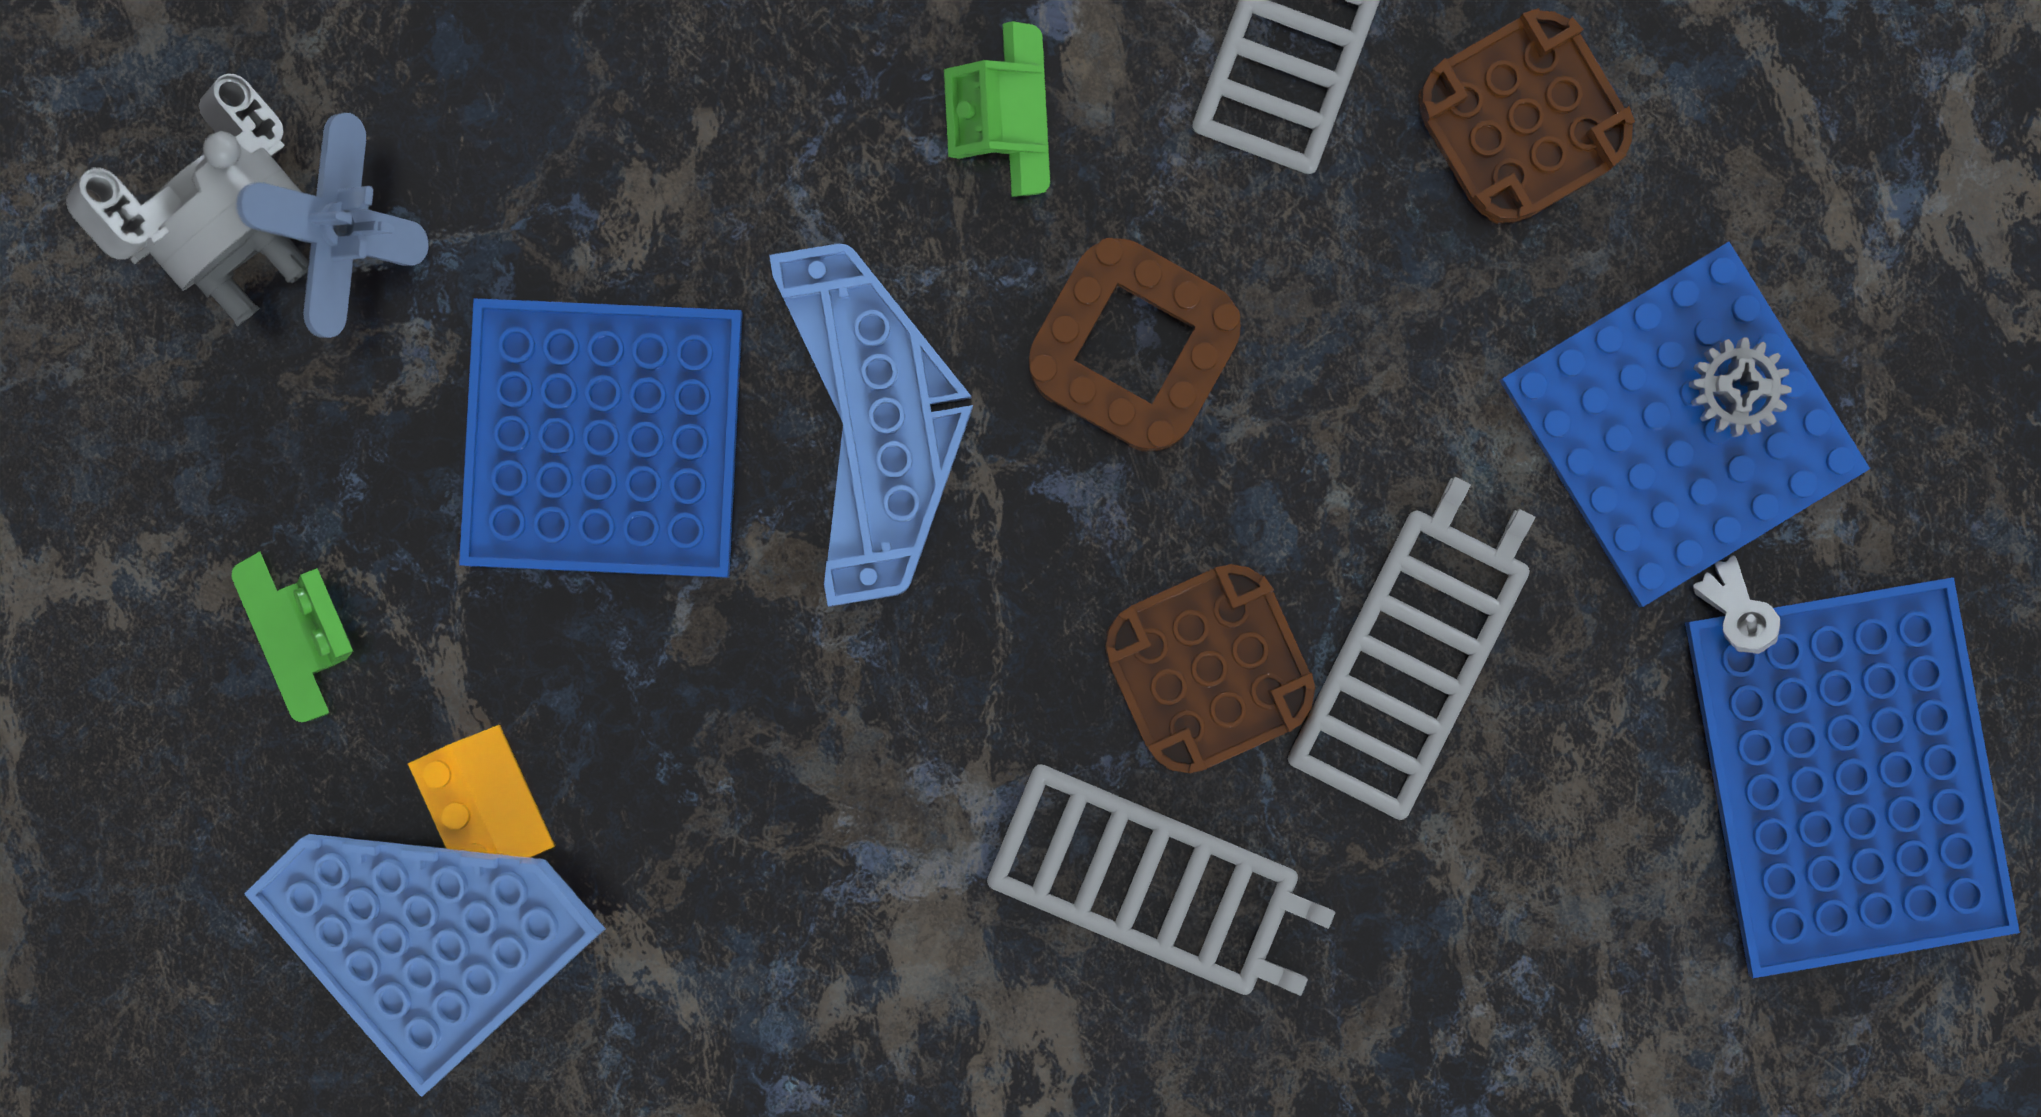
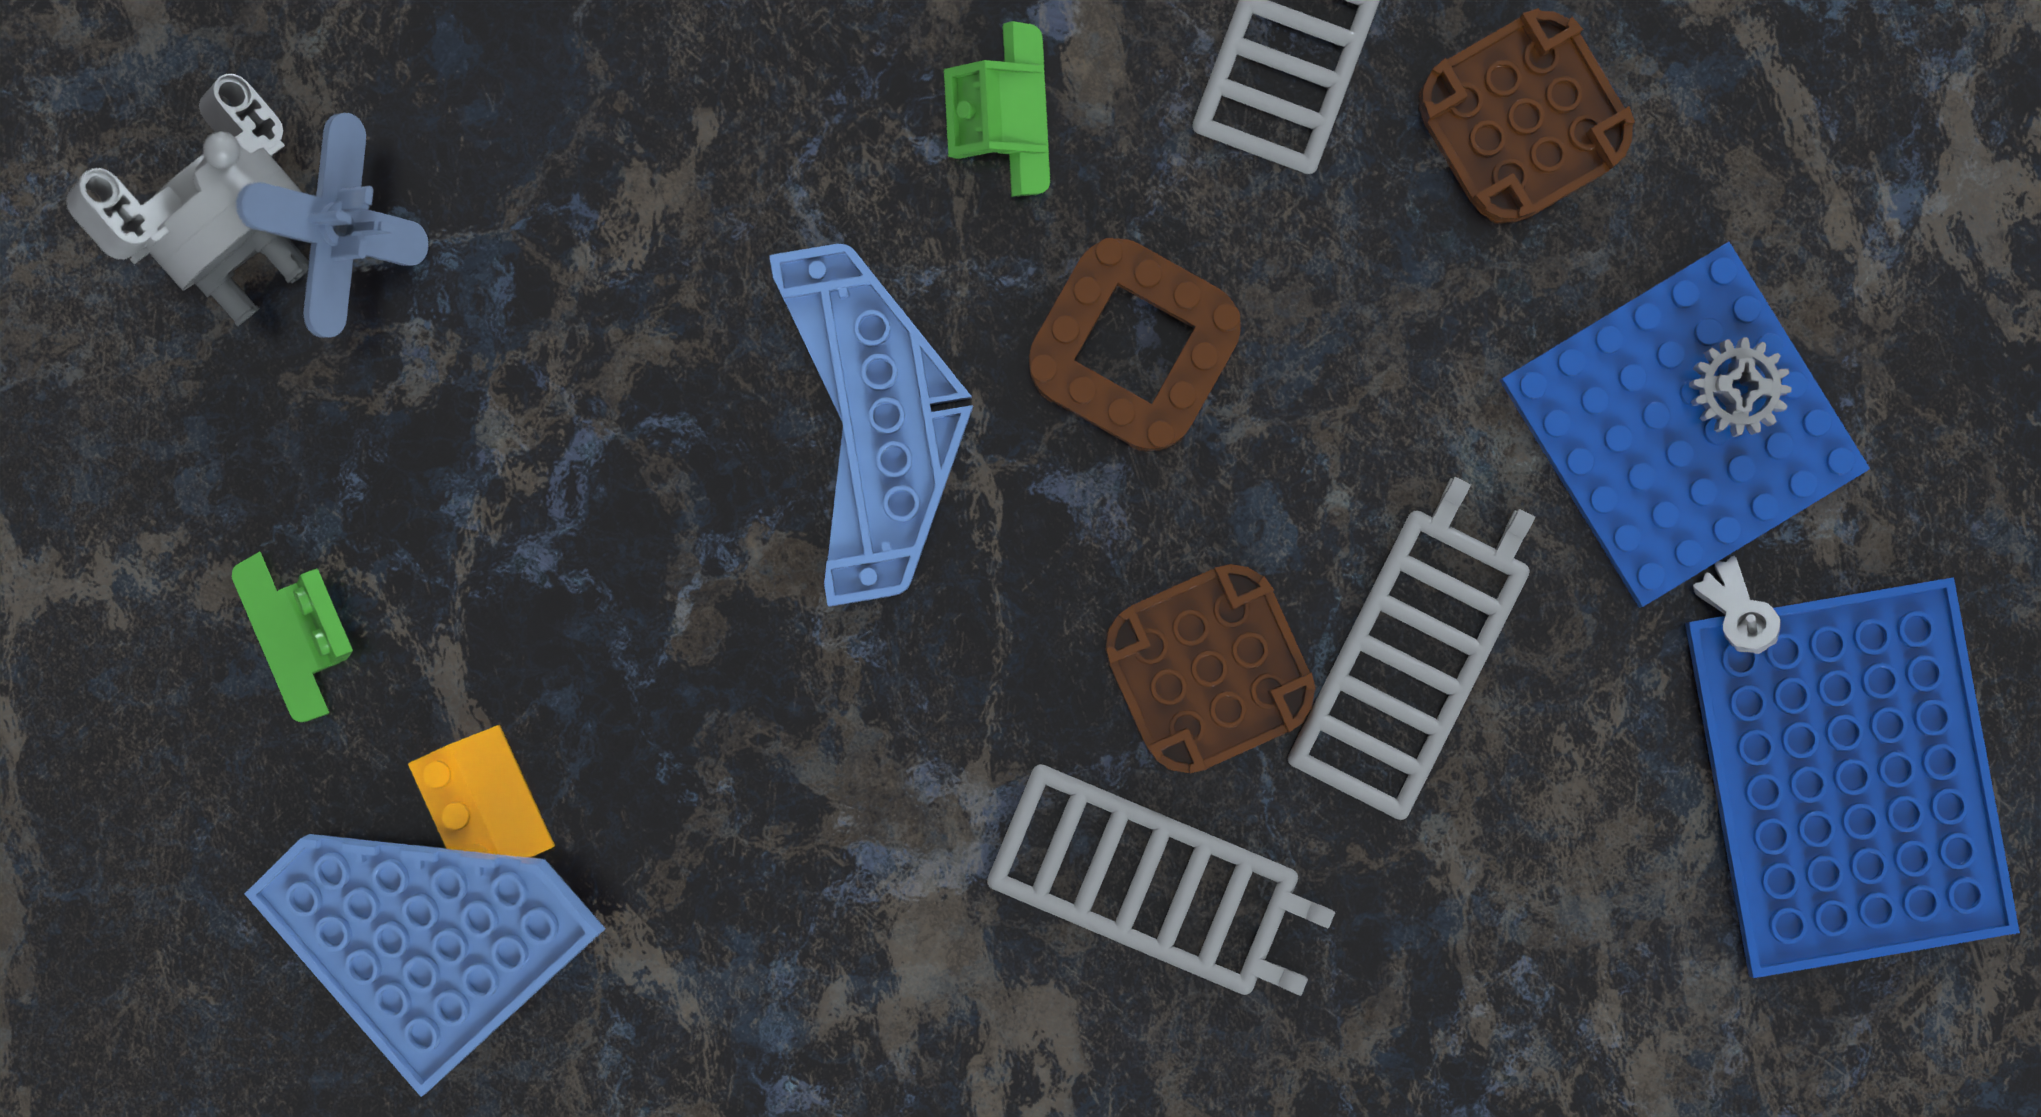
(601, 438): blue plate -> none

